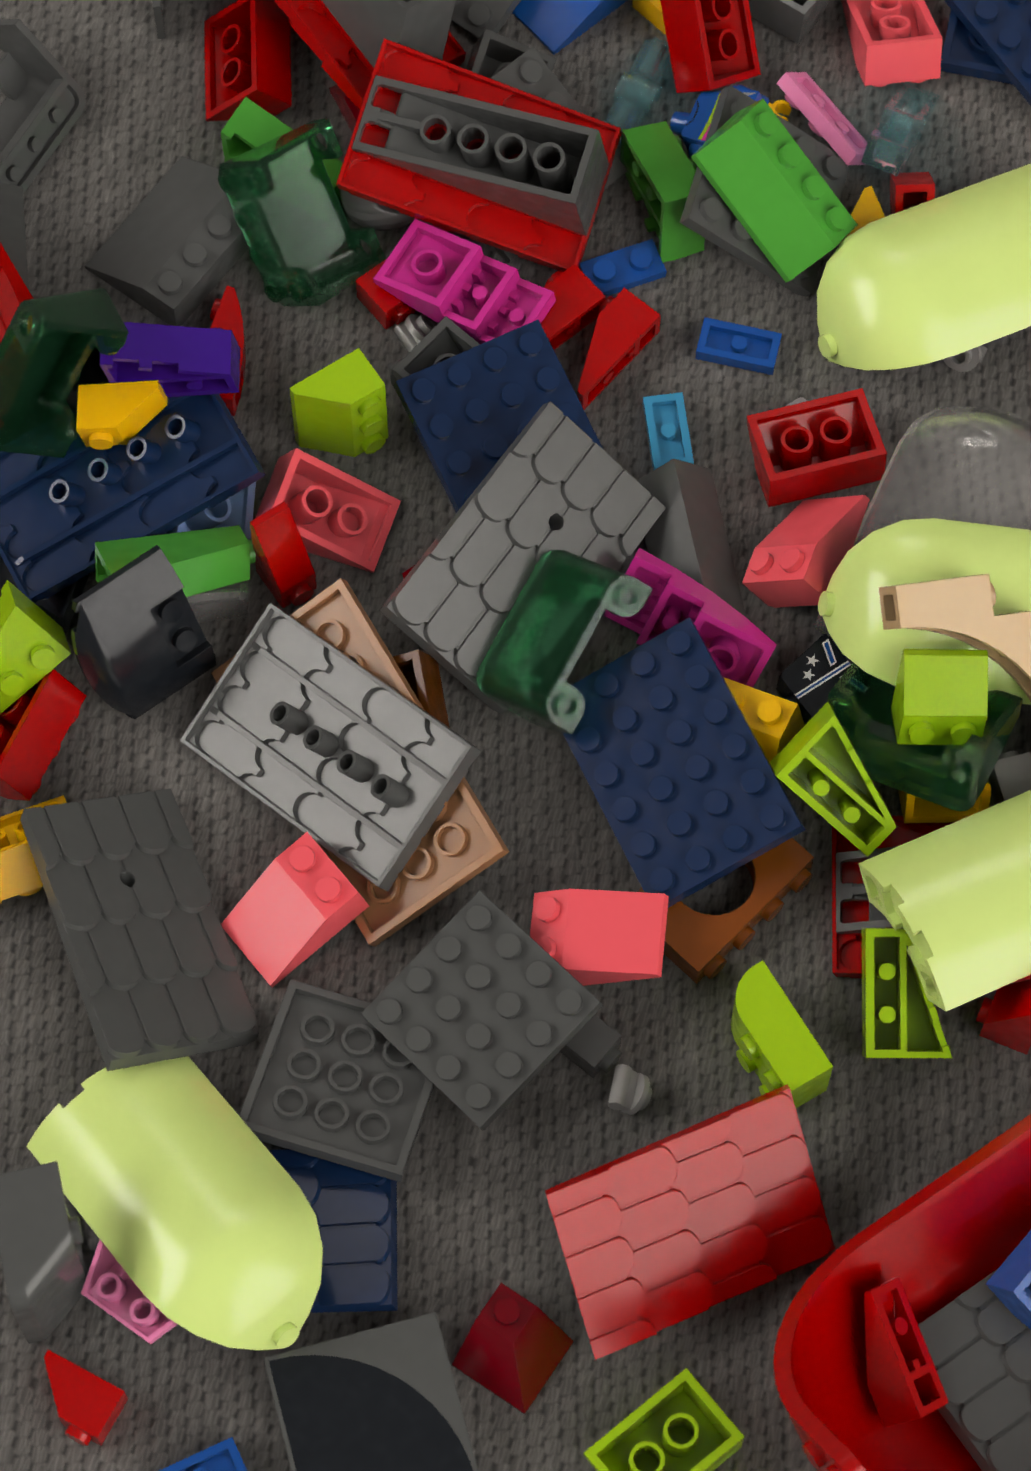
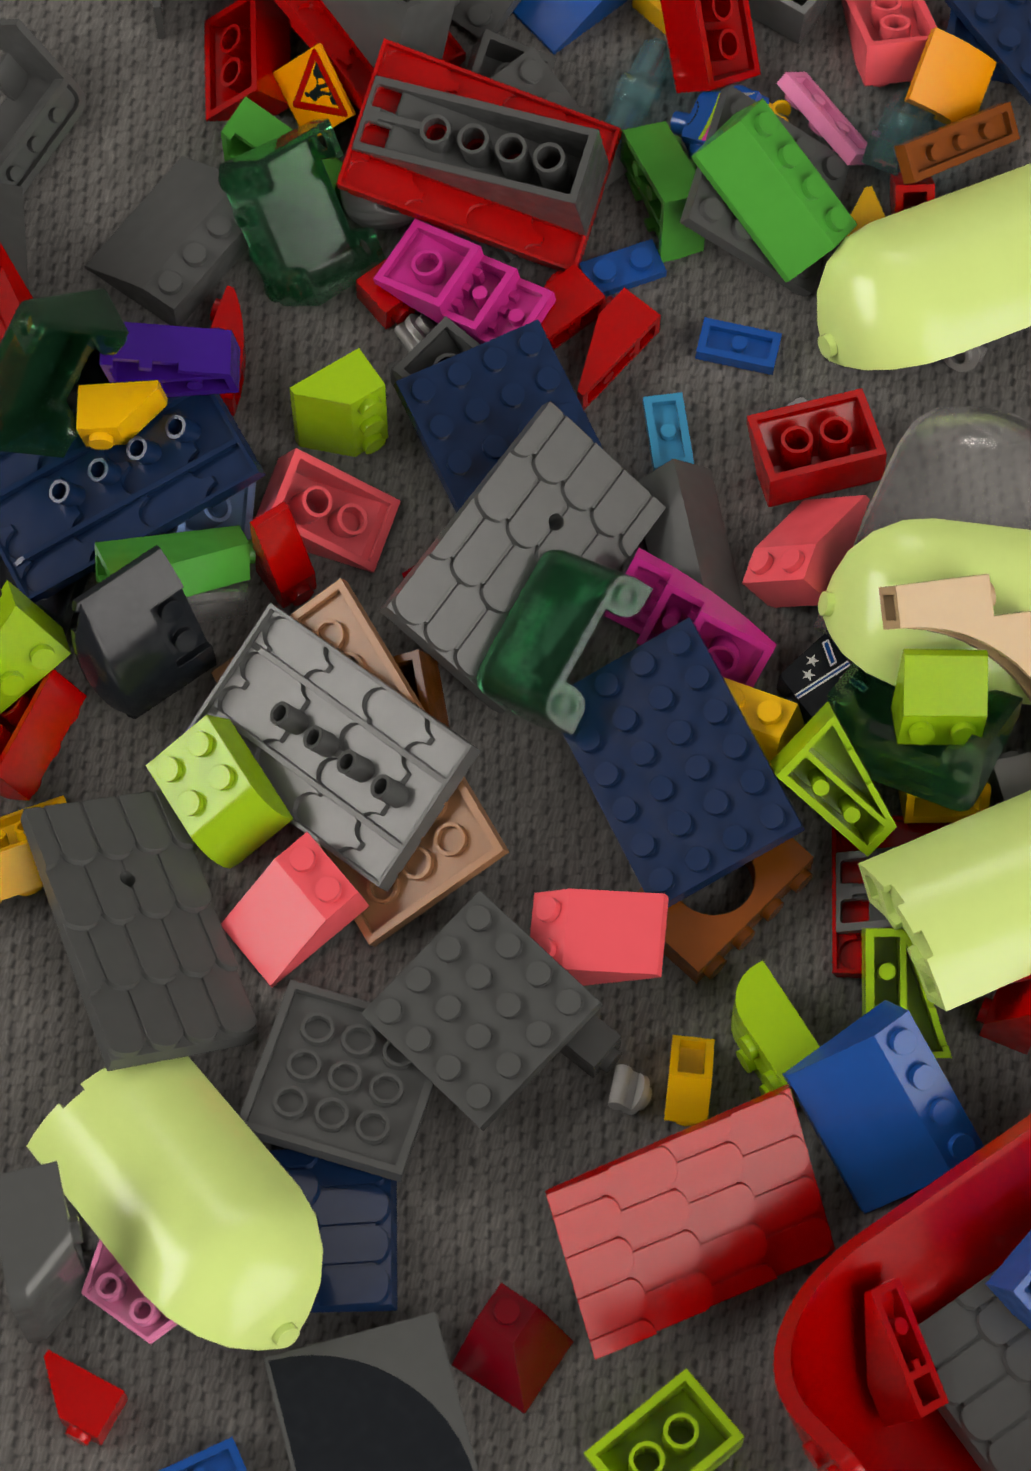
(219, 791): none -> lime brick
(314, 88): none -> light orange piece
(689, 1080): none -> yellow slope
(883, 1107): none -> blue slope
(950, 78): none -> light orange slope
(957, 142): none -> dark orange plate

